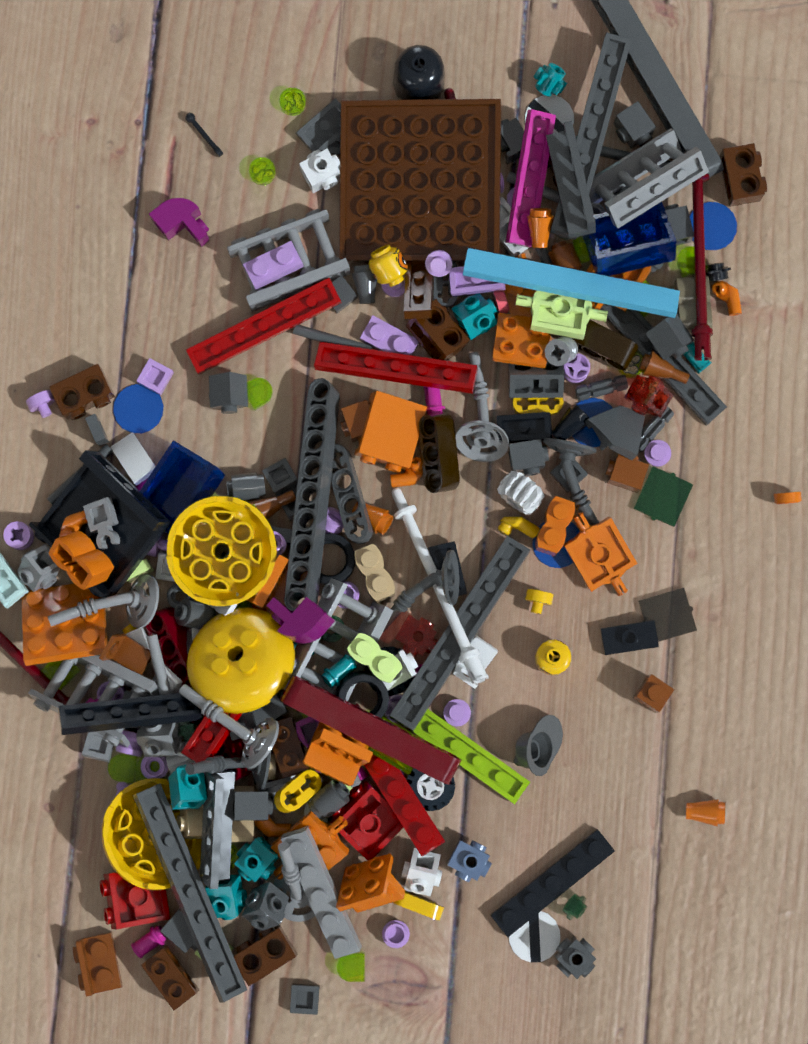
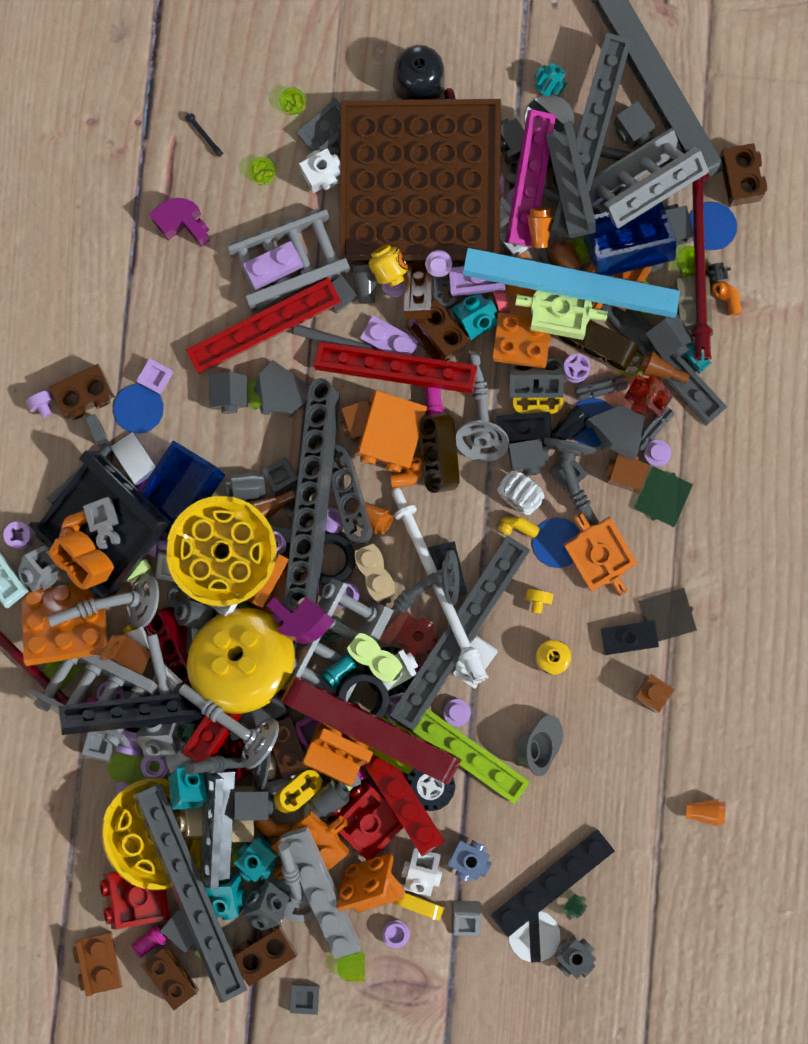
(280, 390): none -> dark grey slope
(466, 918): none -> light grey slope
(553, 532): orange brick -> none
(567, 348): light grey wheel -> none
(789, 497): orange tile -> none

